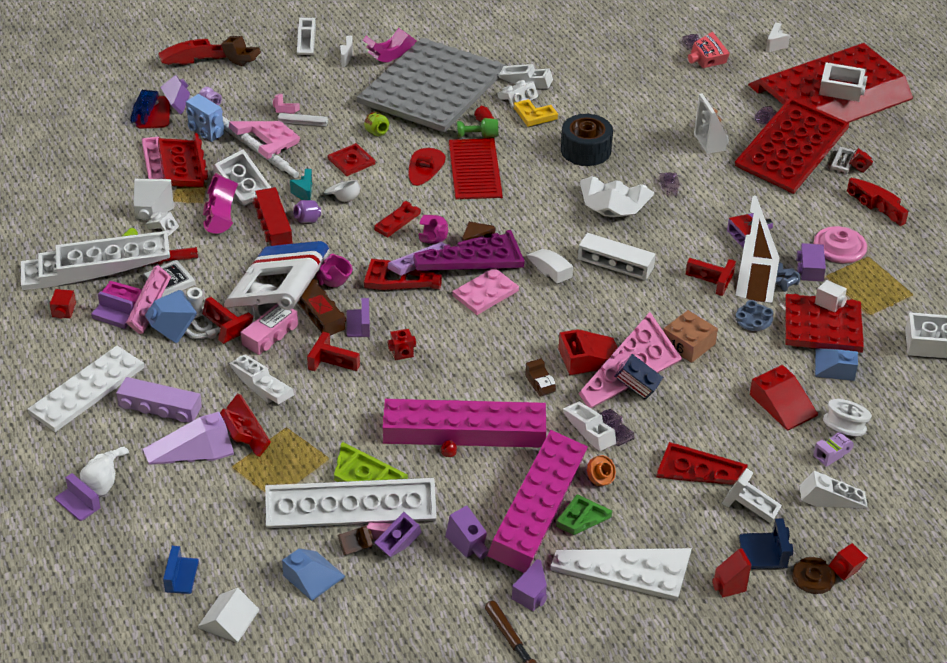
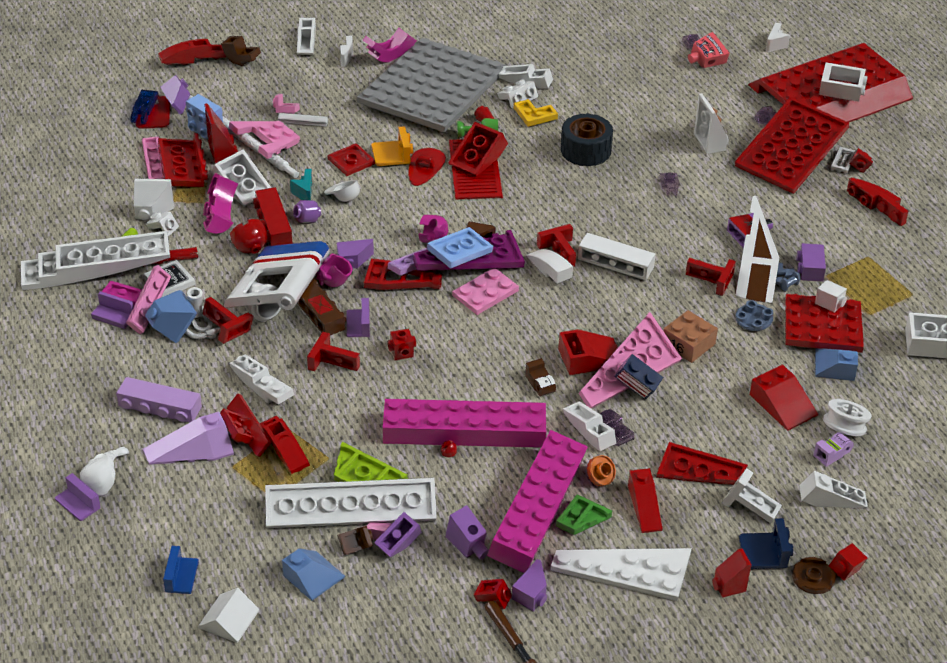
(62, 303): red brick -> none
(85, 388): white plate -> none
(213, 96): lavender wheel -> none
(219, 139): none -> red slope
(249, 236): none -> red cylinder
(269, 329): bright pink brick -> none
(285, 444): none -> red slope
(356, 251): none -> medium lavender slope
(376, 124): lime head -> none
(393, 151): none -> light orange bracket
(397, 219): red plate -> none
(459, 247): none -> light blue plate
(478, 149): none -> red slope
(493, 590): none -> red bracket
(558, 239): none -> red bracket
(614, 197): white brick -> none
(645, 500): none -> red slope
(841, 244): bright pink piece -> none

